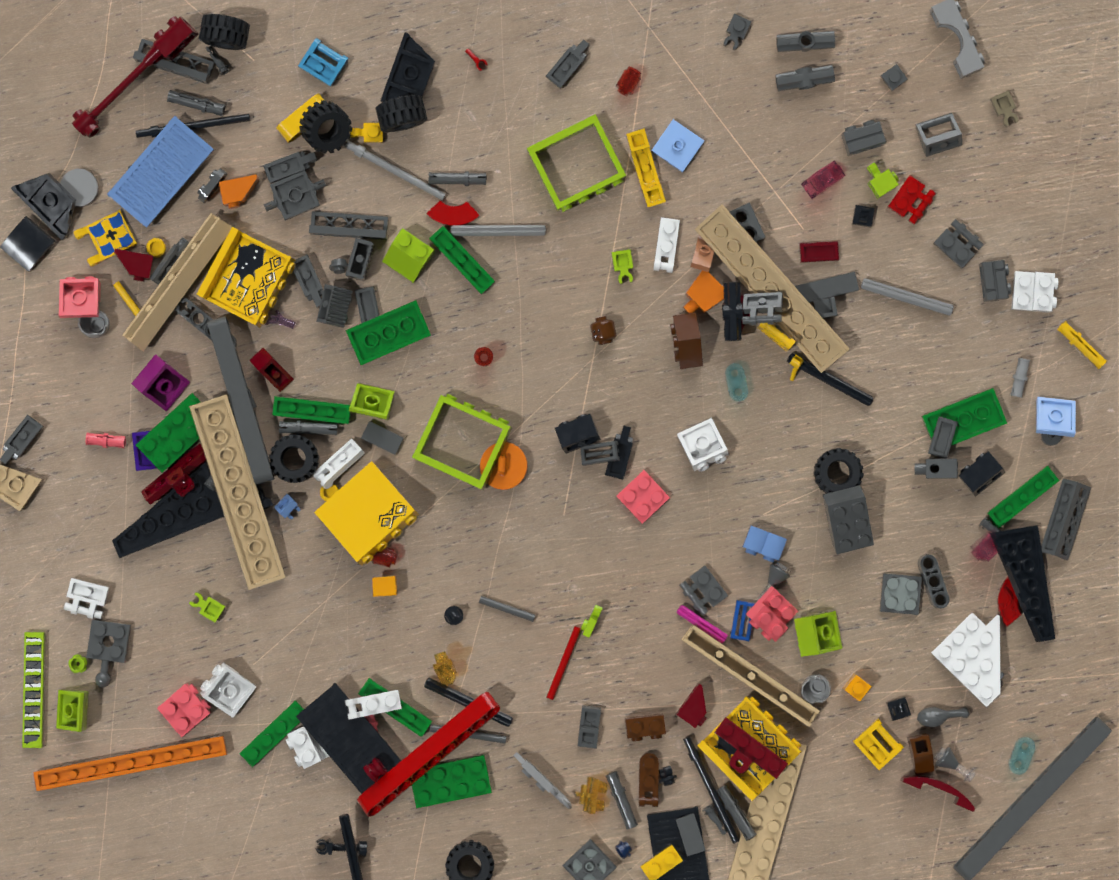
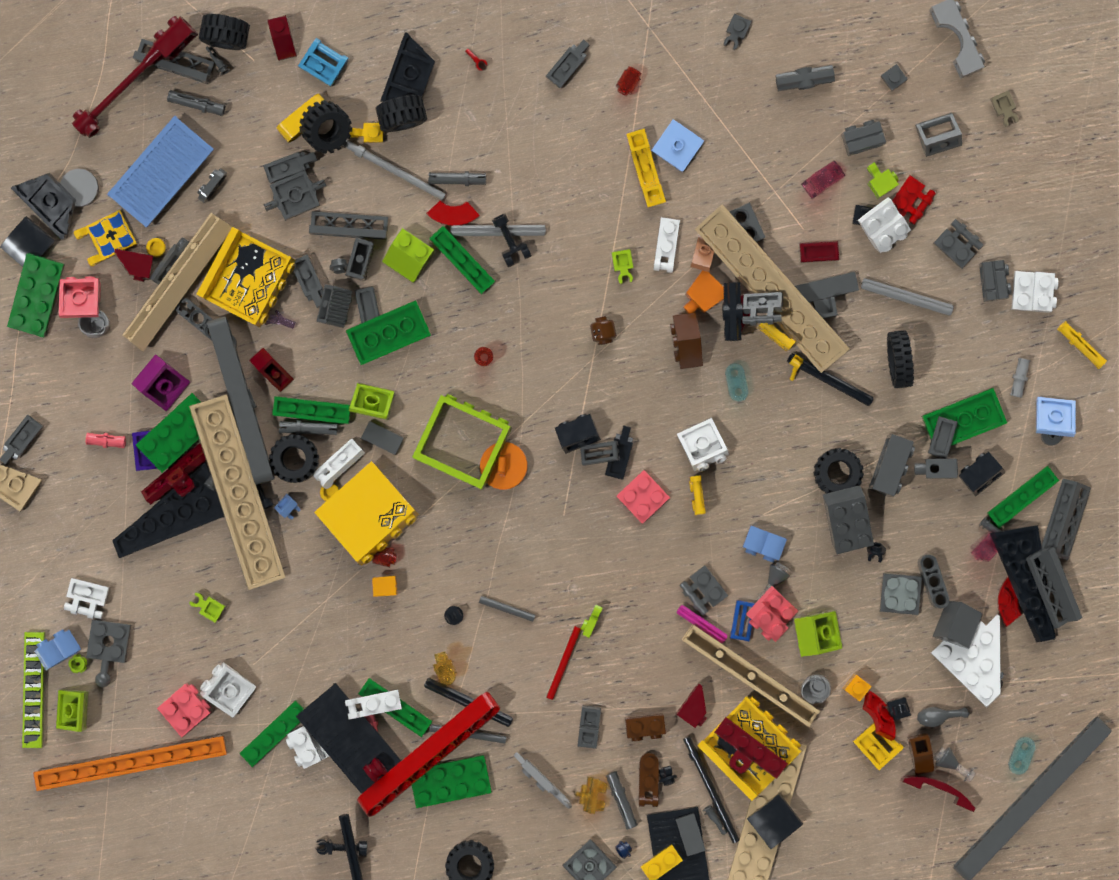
(35, 295): none -> green plate
(57, 649): none -> medium blue brick
(126, 297): yellow piece -> none
(155, 130): black bar -> none
(237, 190): orange slope -> none
(282, 38): none -> dark red slope
(501, 222): none -> black bar
(563, 135): lime window -> none
(698, 502): none -> yellow plate
(731, 804): dark grey pin -> none
(775, 821): none -> black slope
(818, 40): dark grey piece -> none
(877, 549): none -> black plate
(877, 710): none -> red tile
(884, 225): none -> white plate
(892, 465): none -> dark grey brick
(900, 359): none -> black tyre
(958, 624): none -> dark grey slope
(1056, 584): none -> dark grey fence

